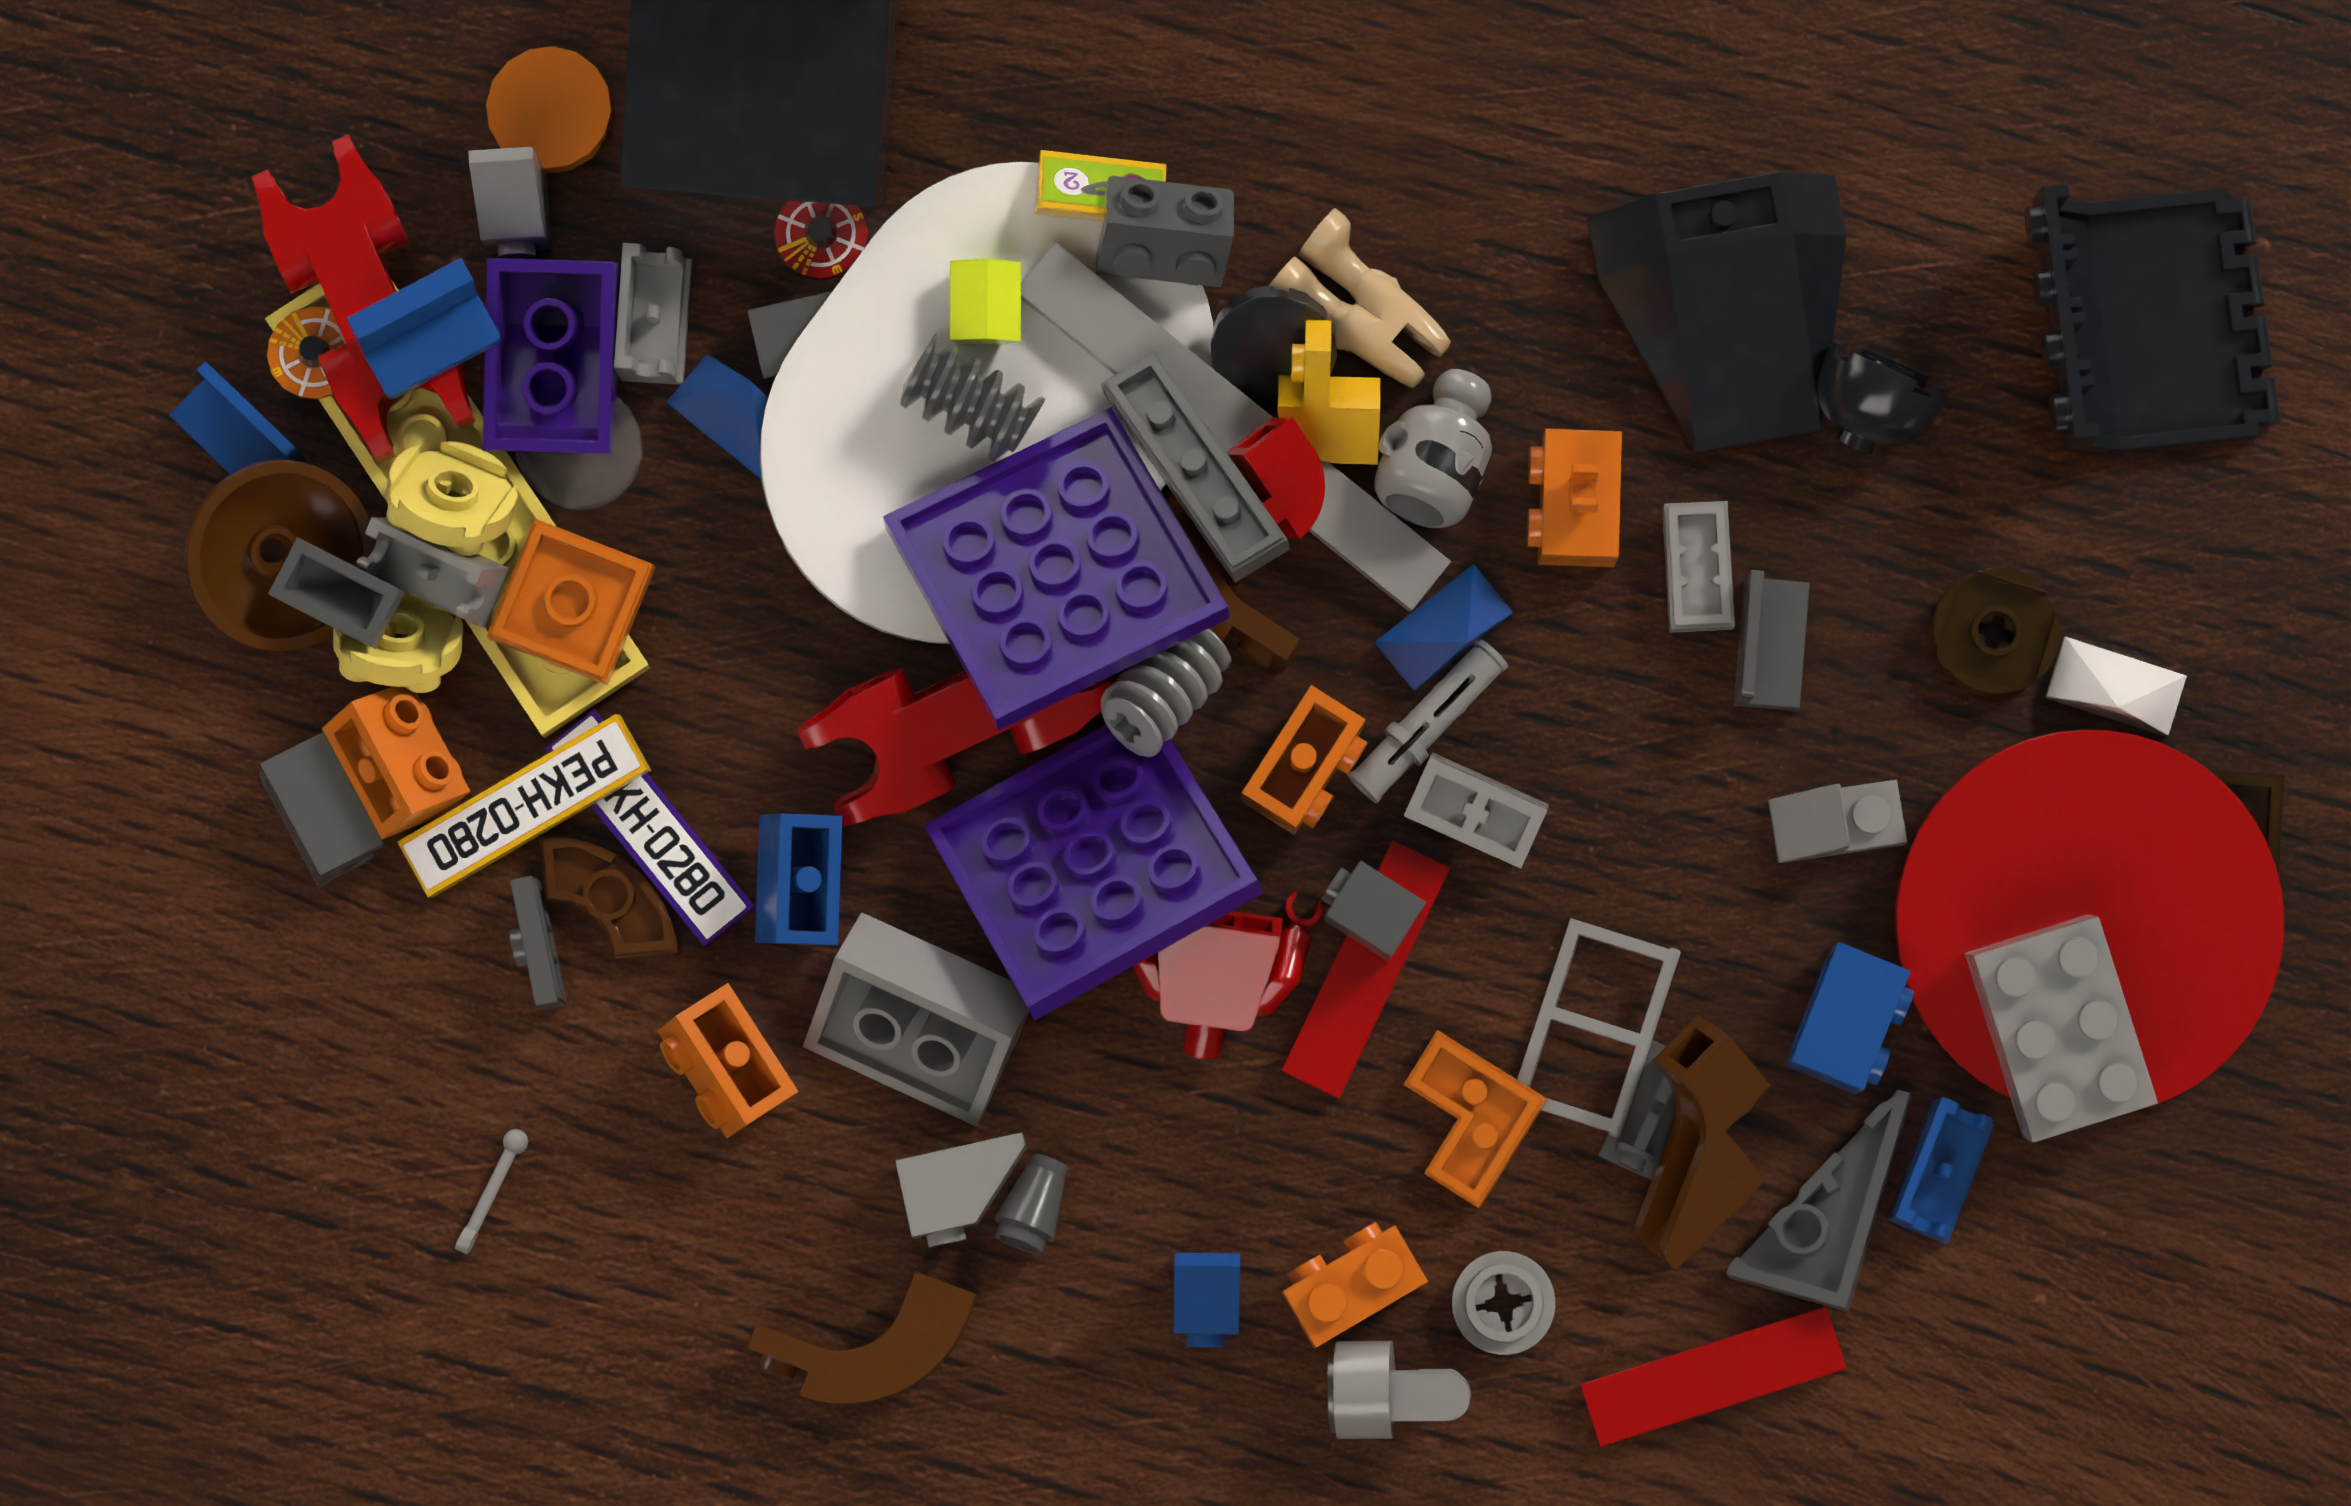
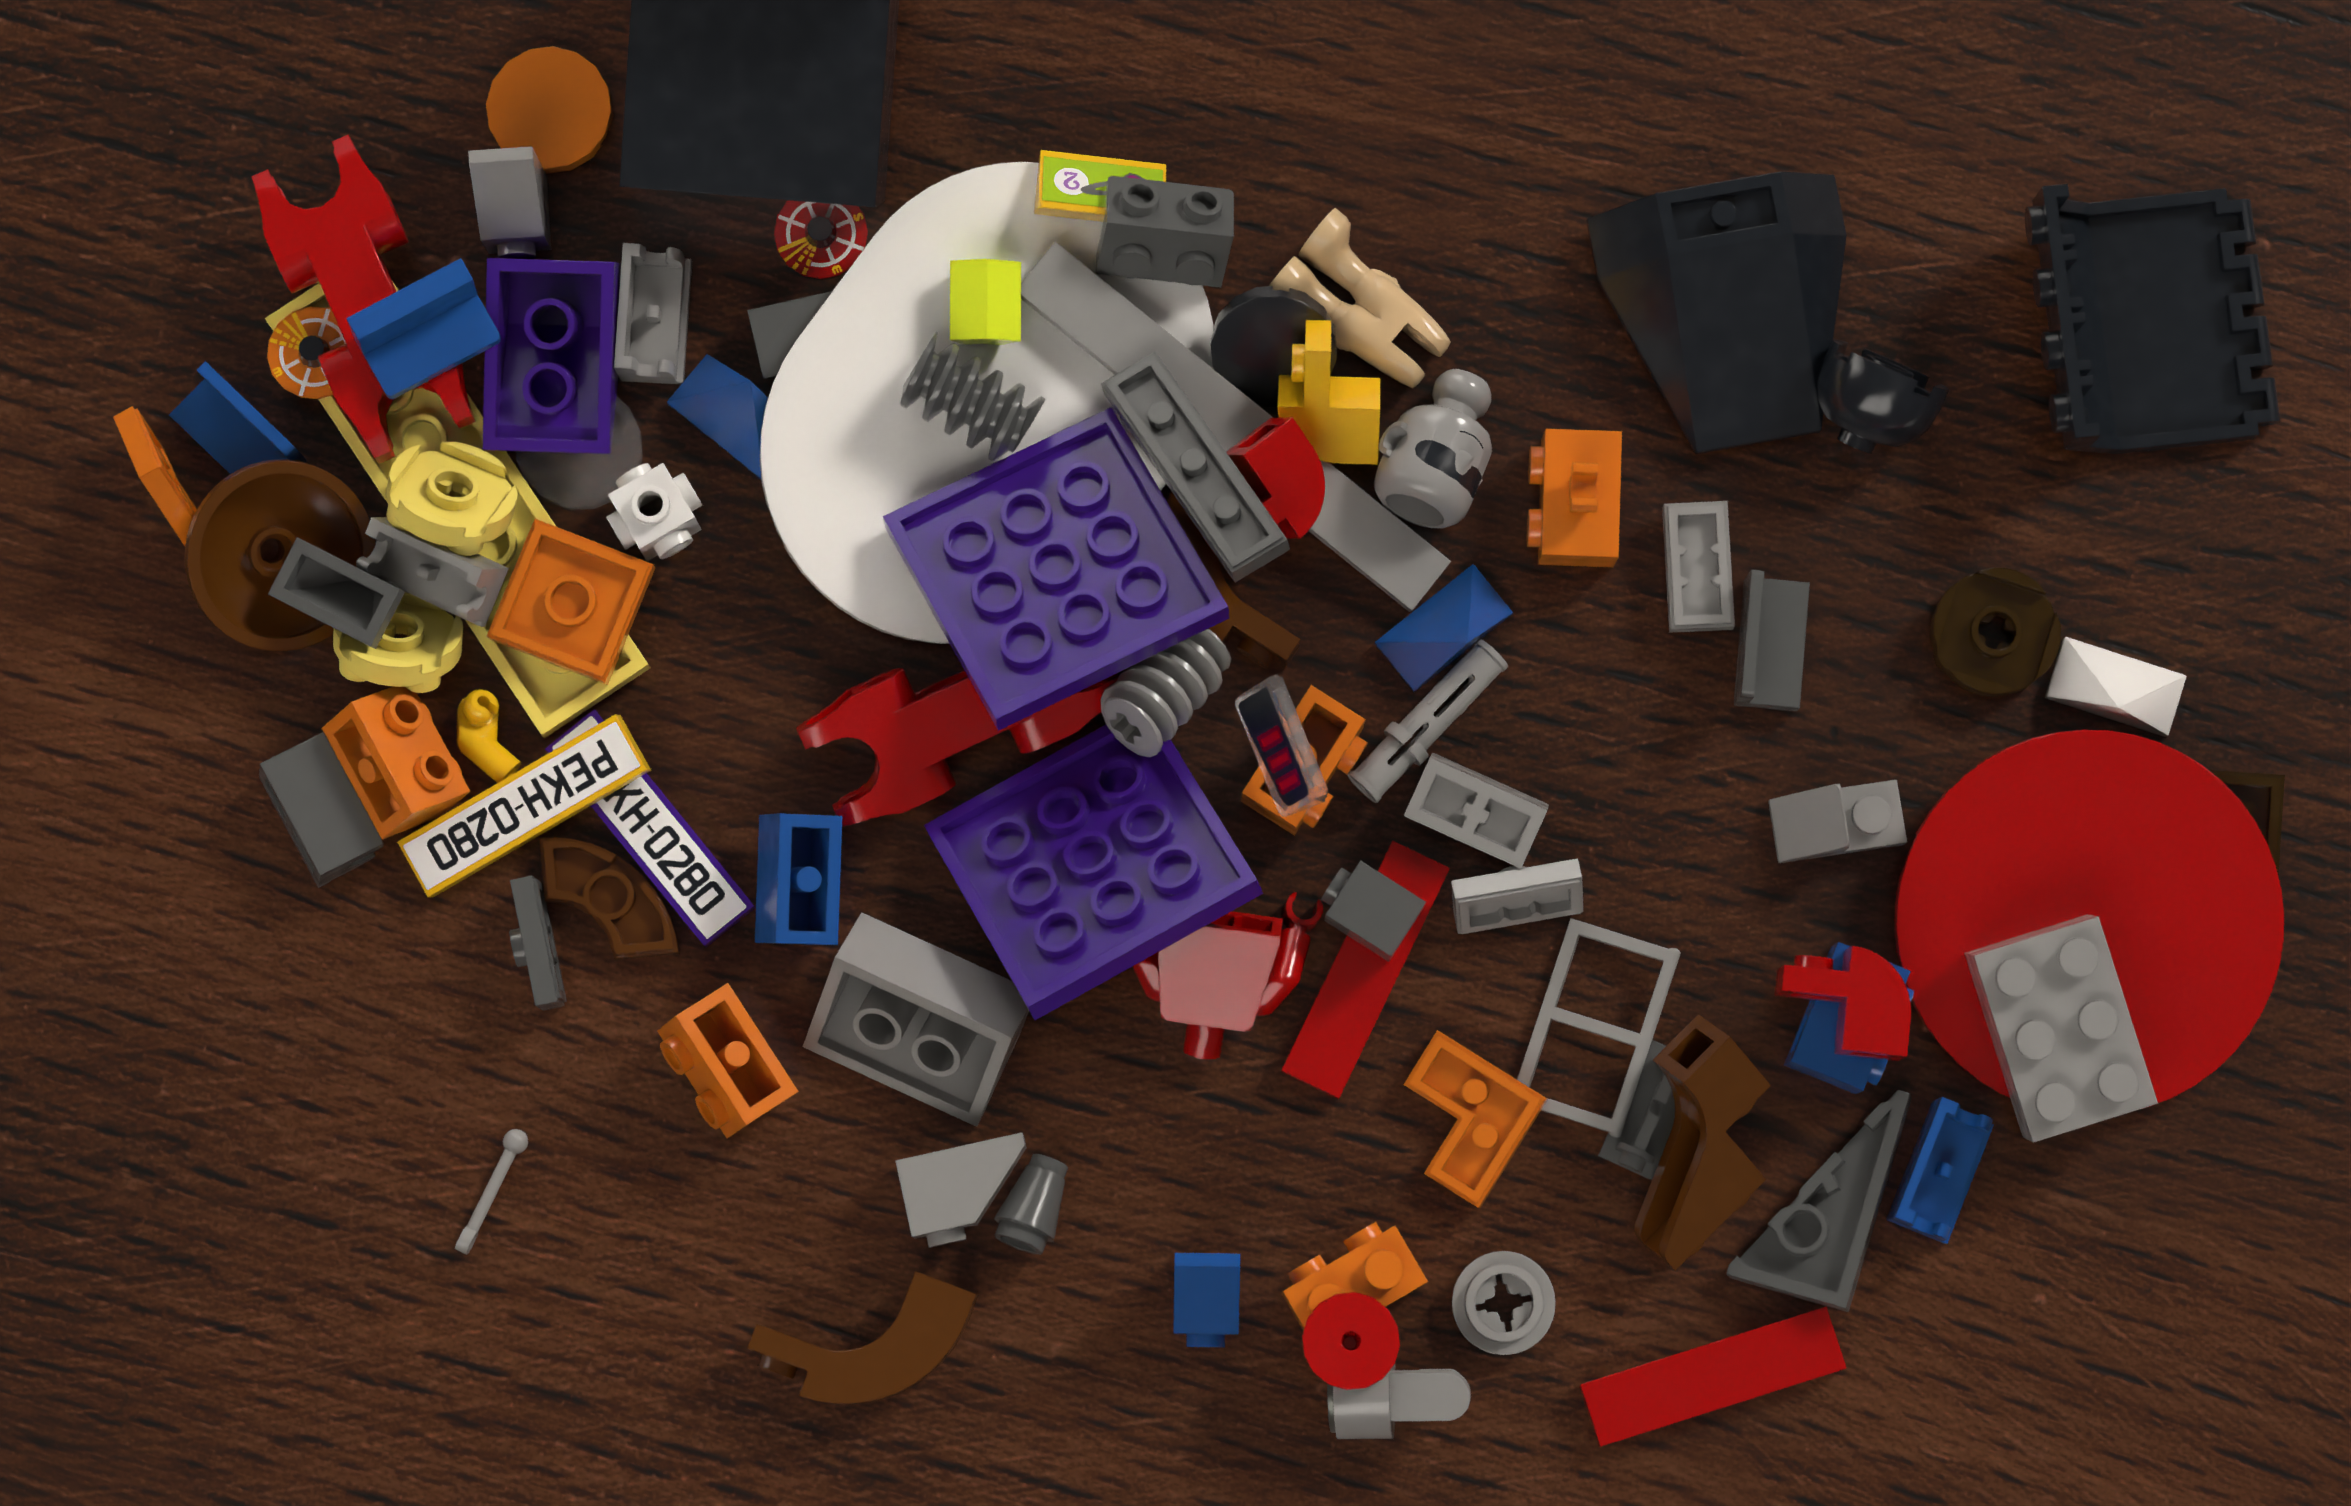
(156, 470): none -> orange tile
(478, 735): none -> yellow arm
(657, 534): none -> white brick
(1281, 747): none -> slope
(1350, 1341): none -> red piece
(1517, 896): none -> light grey plate
(1870, 995): none -> red brick

